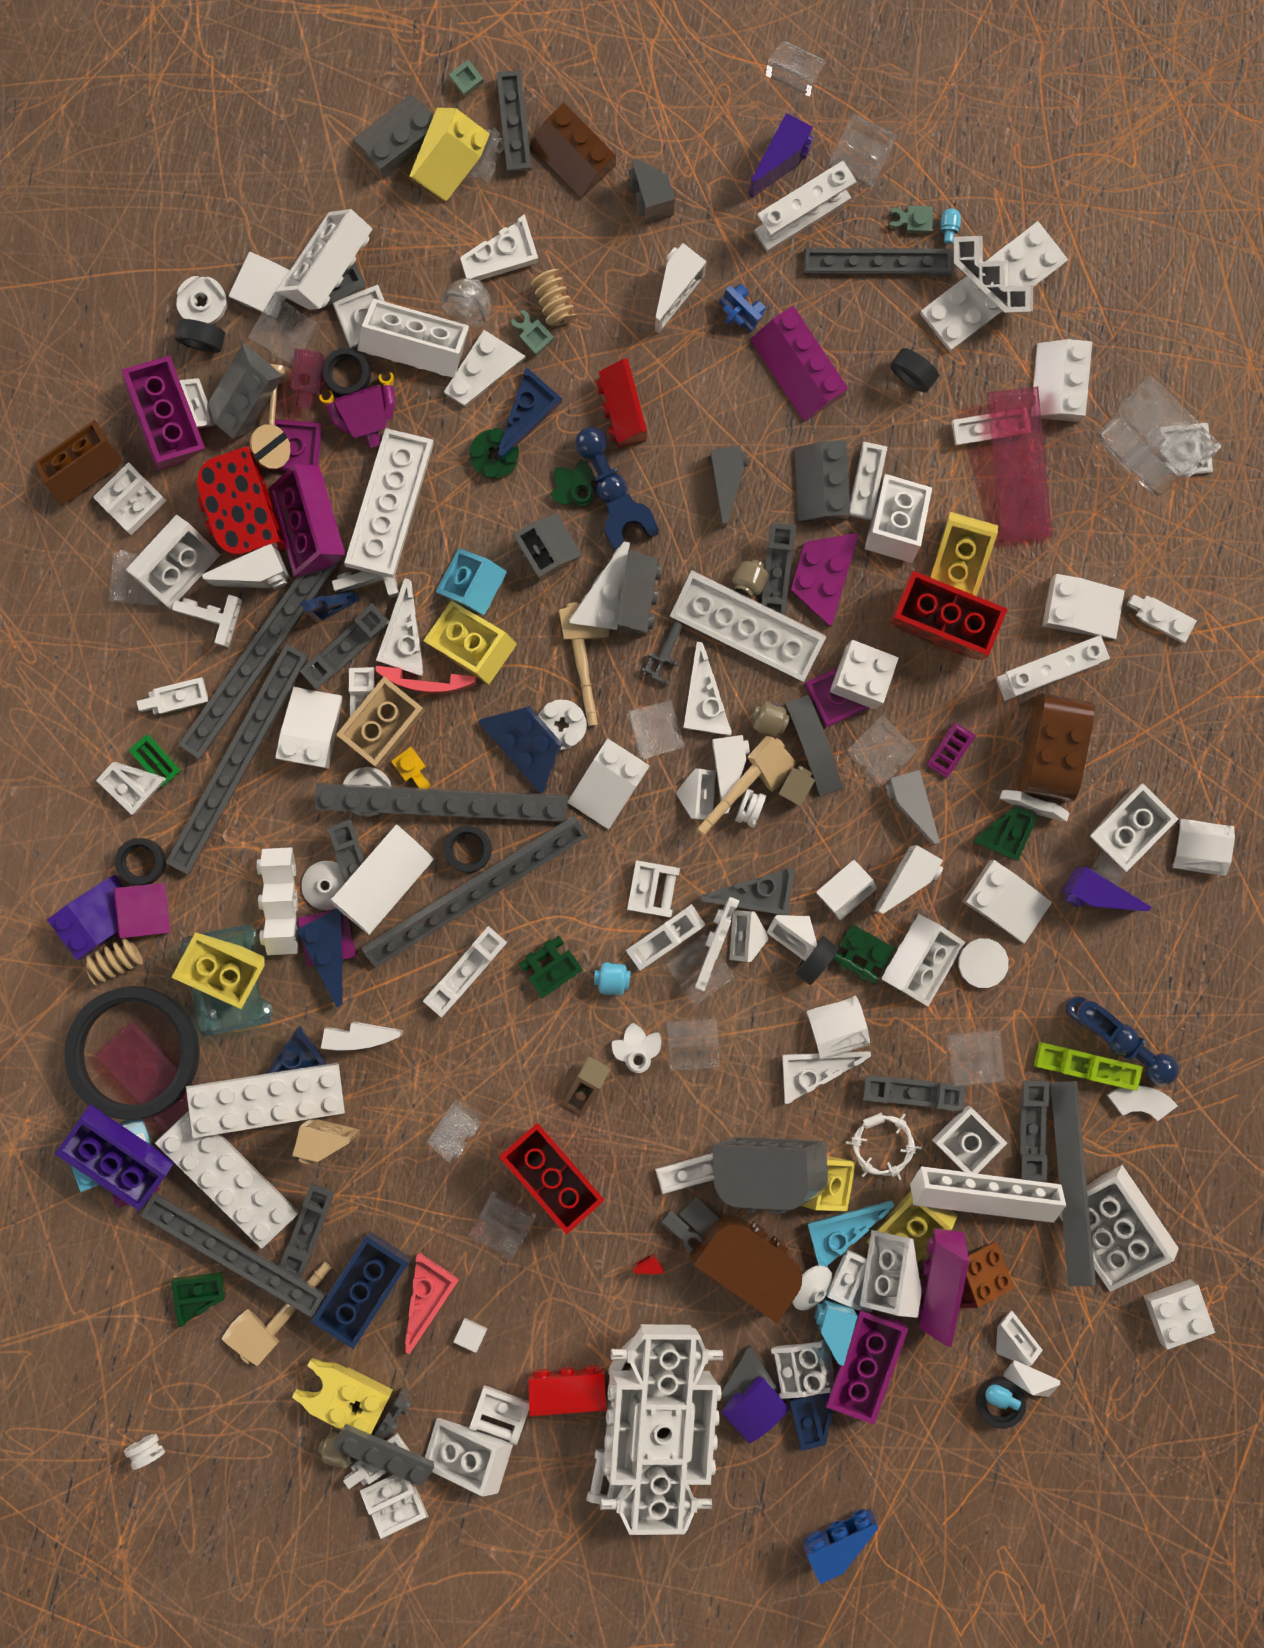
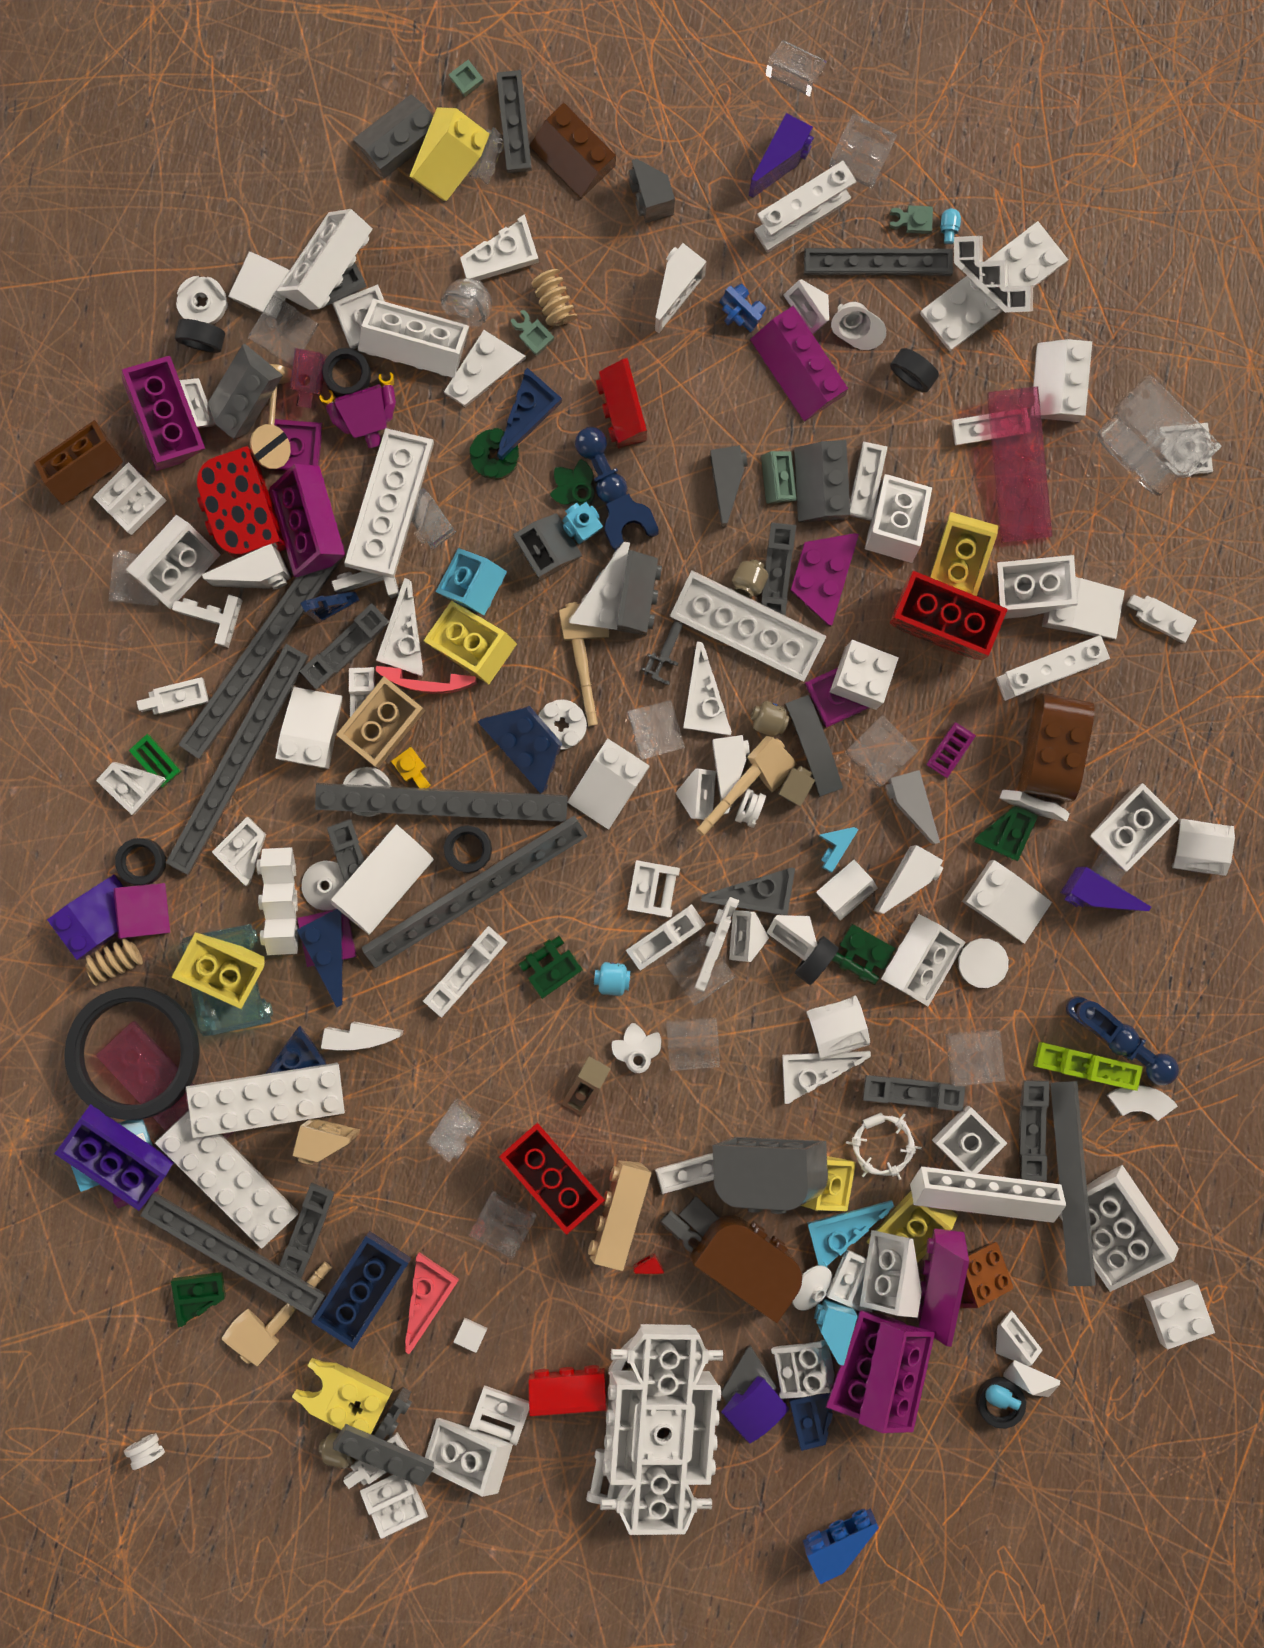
(241, 850): none -> white wing
(430, 521): none -> clear slope
(581, 530): none -> medium azure brick
(620, 1214): none -> tan slope
(778, 477): none -> sand green slope
(810, 304): none -> white slope
(840, 840): none -> medium azure slope
(858, 326): none -> white piece
(896, 1378): none -> magenta slope
(1037, 585): none -> white slope

